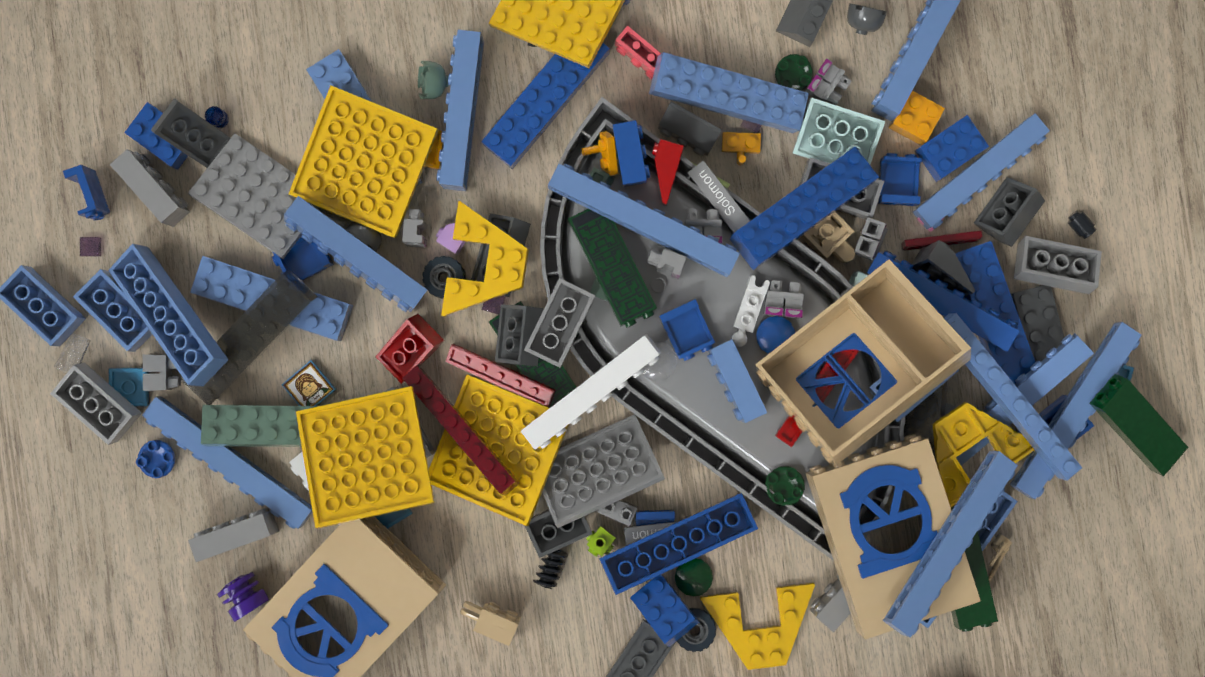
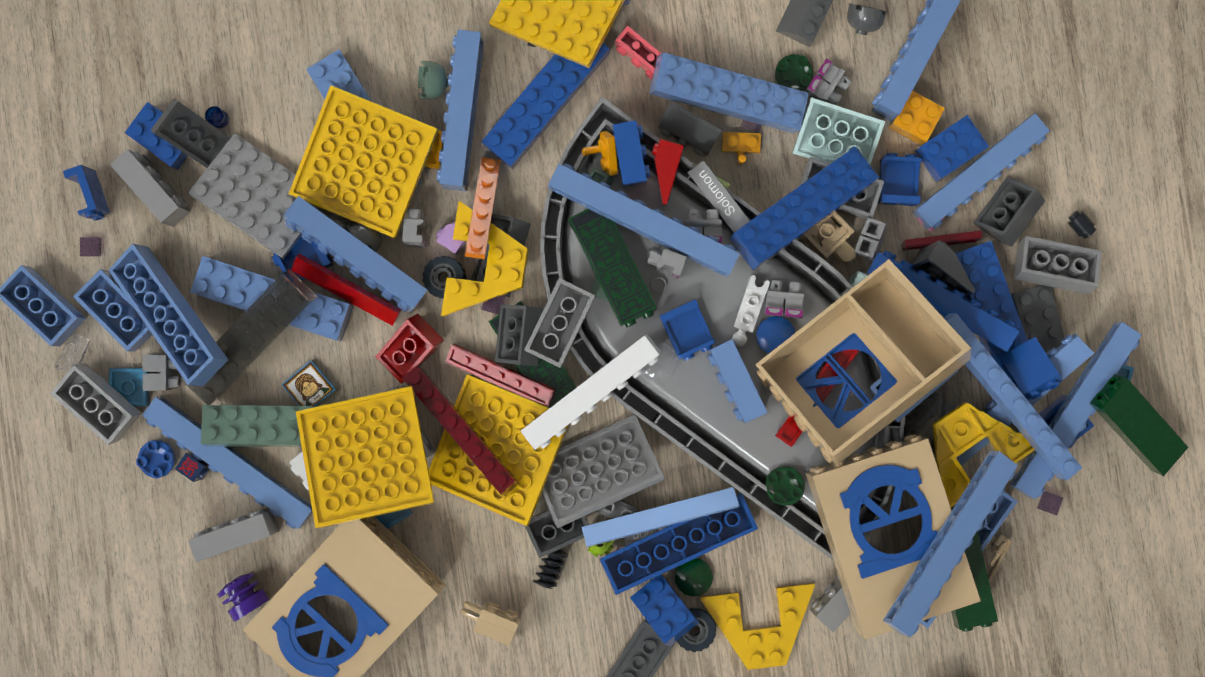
(192, 468): none -> dark blue brick
(345, 289): none -> red tile
(482, 208): none -> orange plate
(660, 517): none -> light blue tile
(1031, 369): none -> blue panel
(1050, 503): none -> clear purple tile

